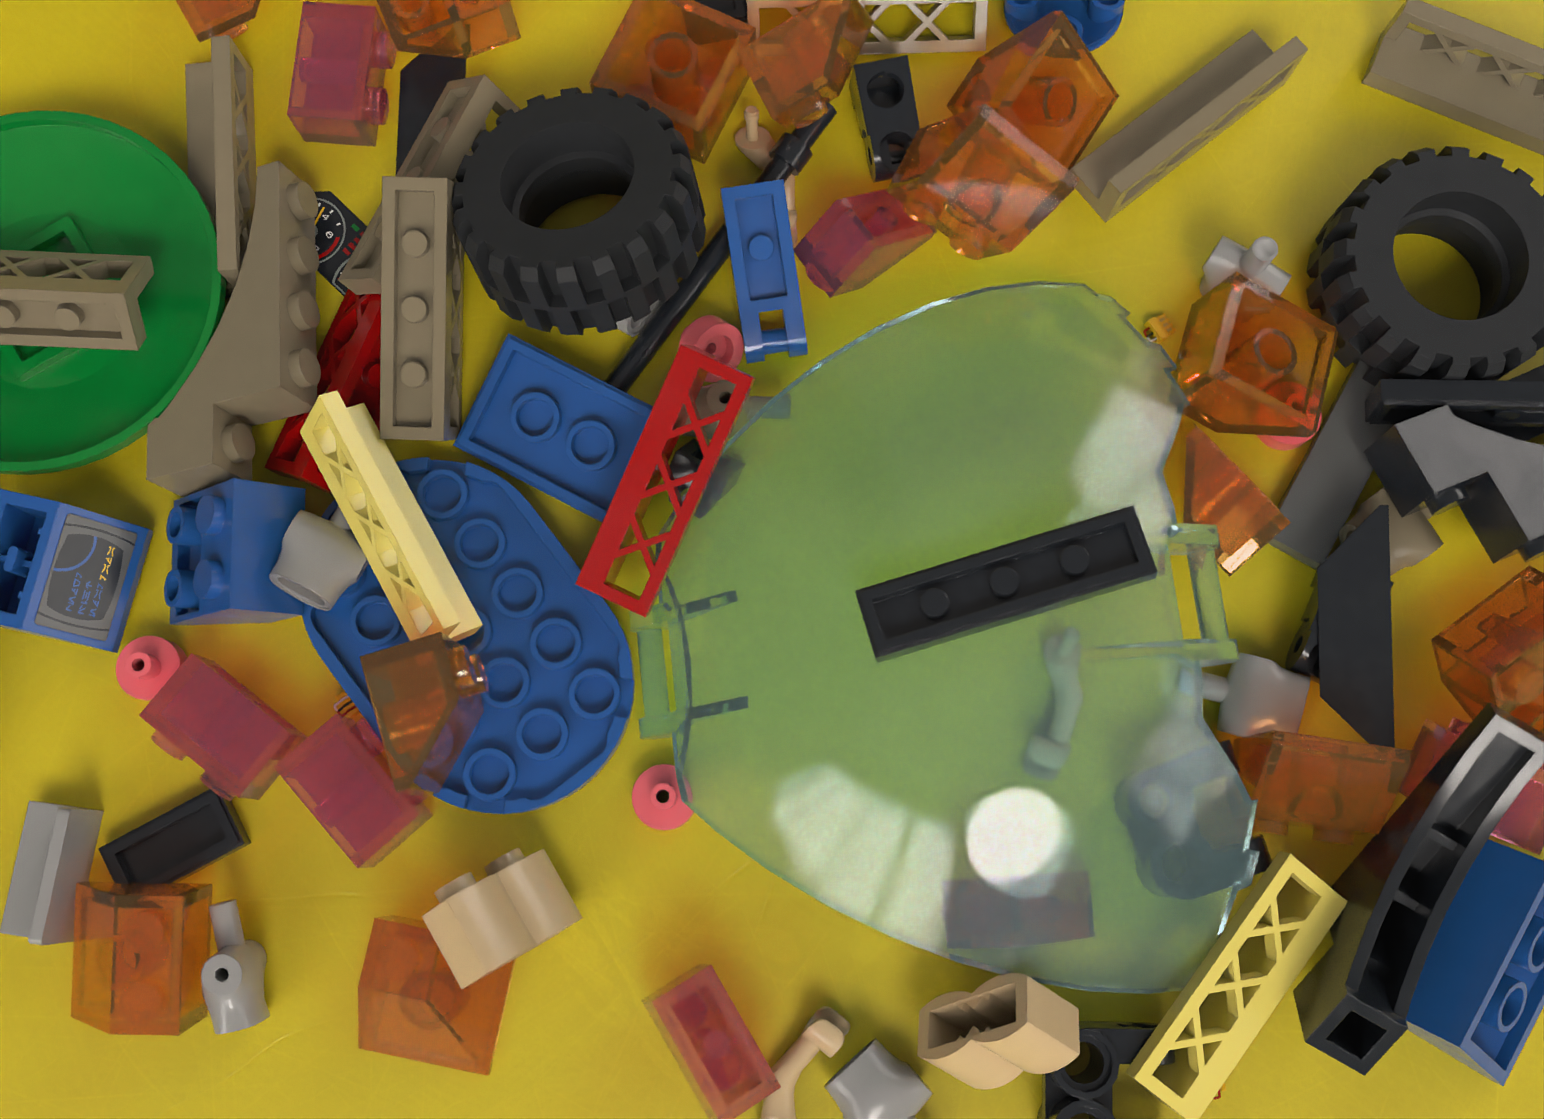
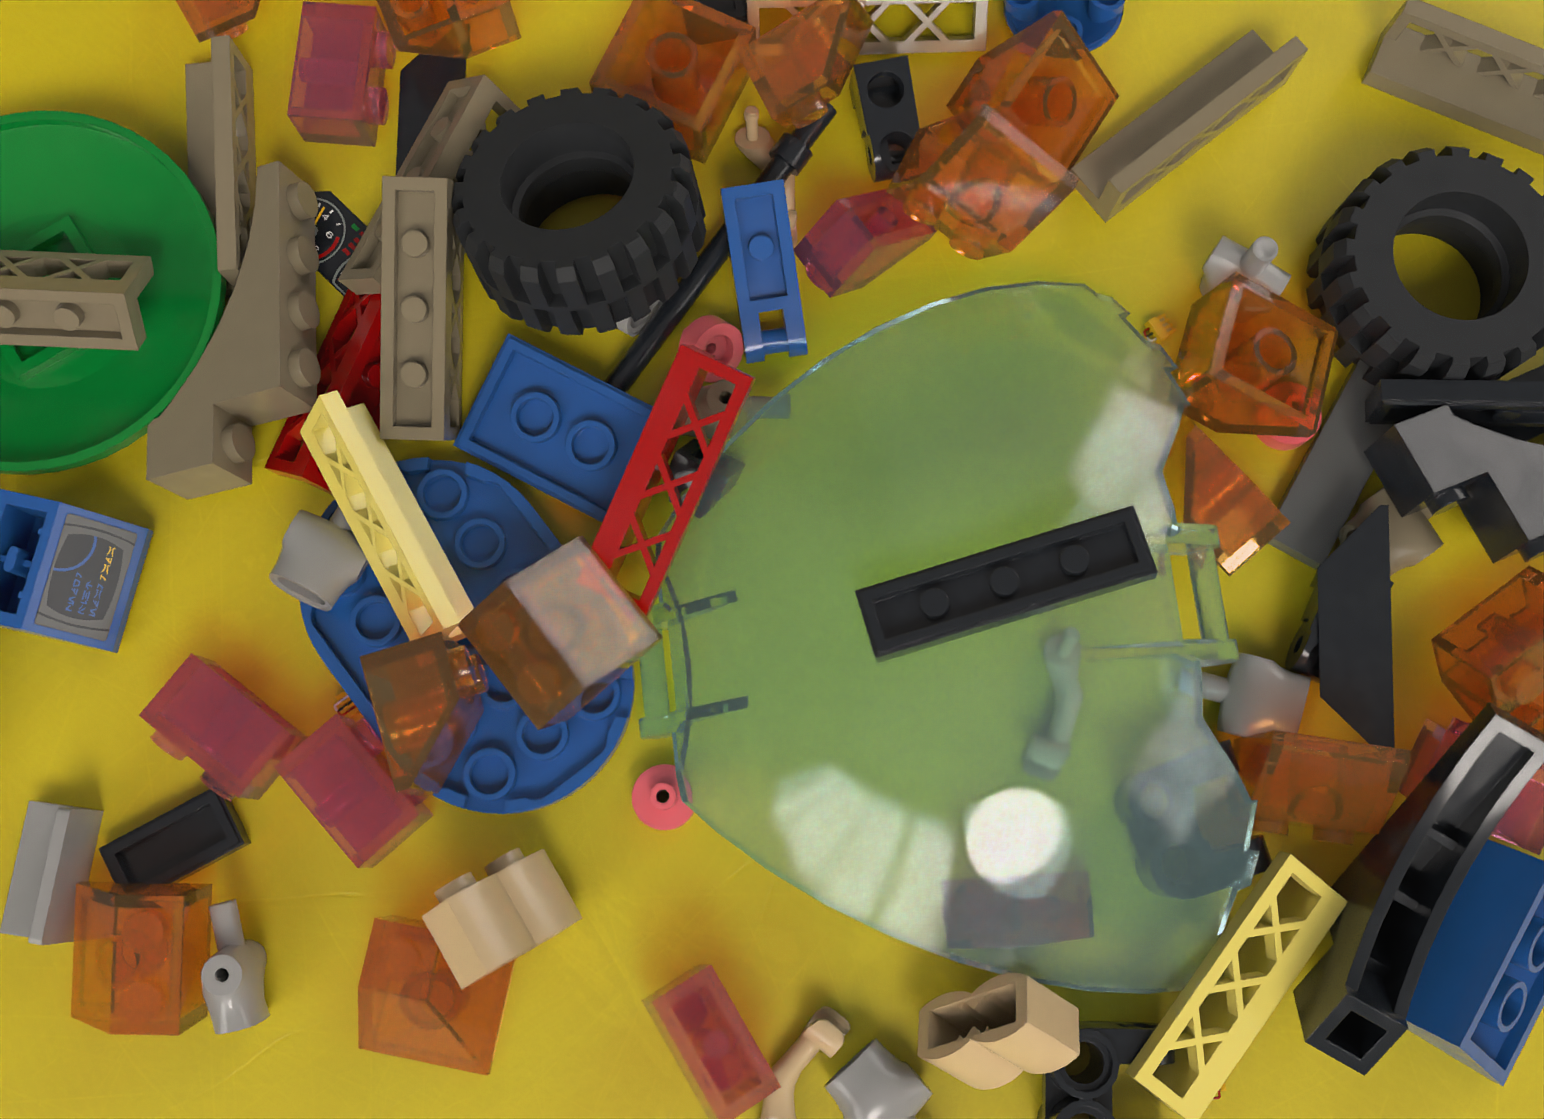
(148, 665): coral tile -> none
(225, 551): blue slope -> none
(559, 632): none -> clear orange slope

